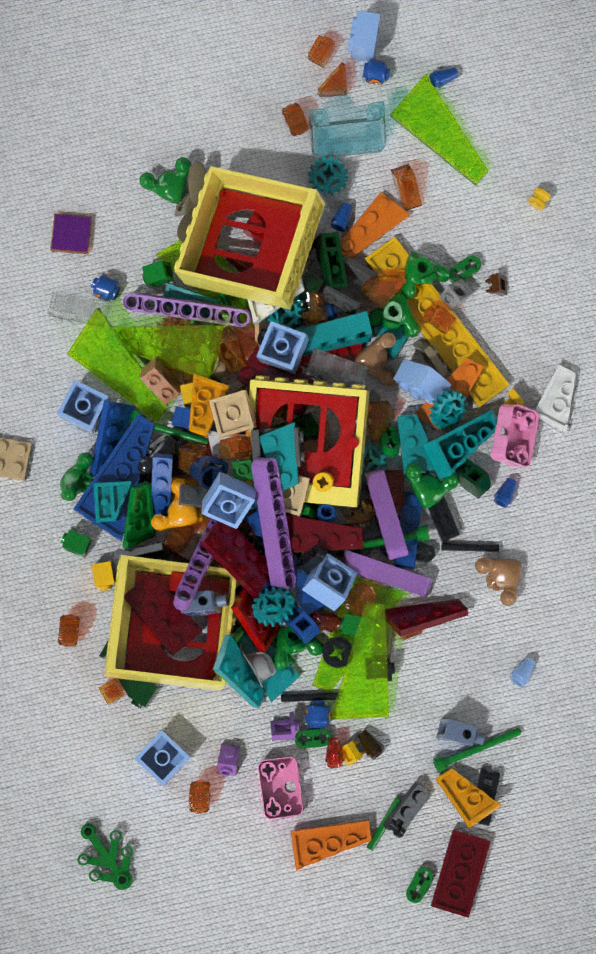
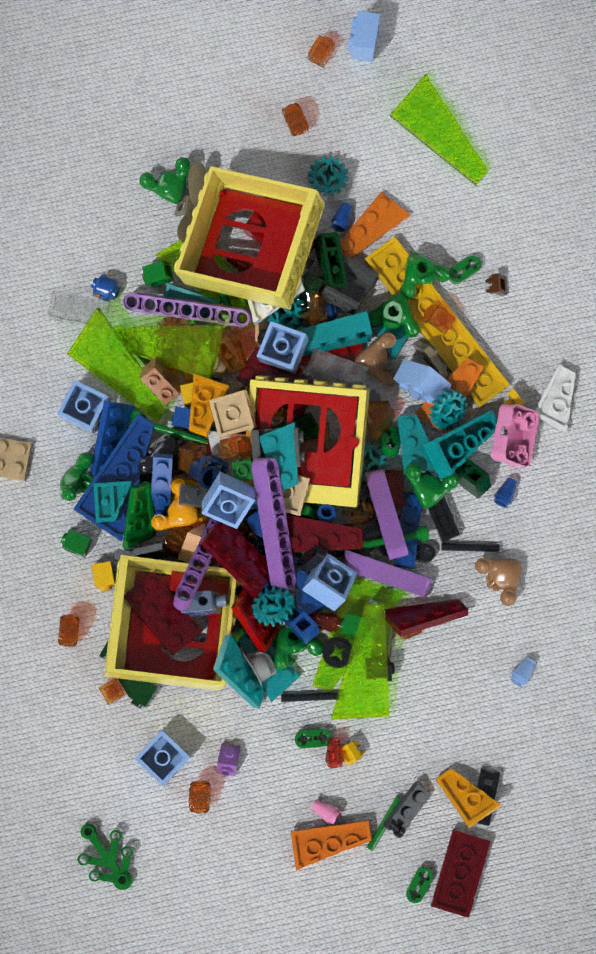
(71, 234): dark purple tile -> none
(191, 543): none -> light nougat slope
(284, 728): medium lavender bracket -> none
(284, 770): bright pink axle -> none
(317, 715): blue head -> none
(325, 479): yellow wheel -> none
(326, 811): none -> bright pink cone
(335, 84): clear orange slope -> none
(347, 136): clear light blue windscreen -> none
(358, 596): clear orange gear -> none
(371, 745): dark brown cone -> none
(376, 72): blue head -> none
(382, 288): clear orange slope -> none
(406, 187): clear orange slope -> none
(442, 763): green piece -> none
(443, 76): blue cone -> none
(453, 732): sand blue torso -> none
(456, 294): light grey brick -> none
(539, 198): yellow wheel -> none

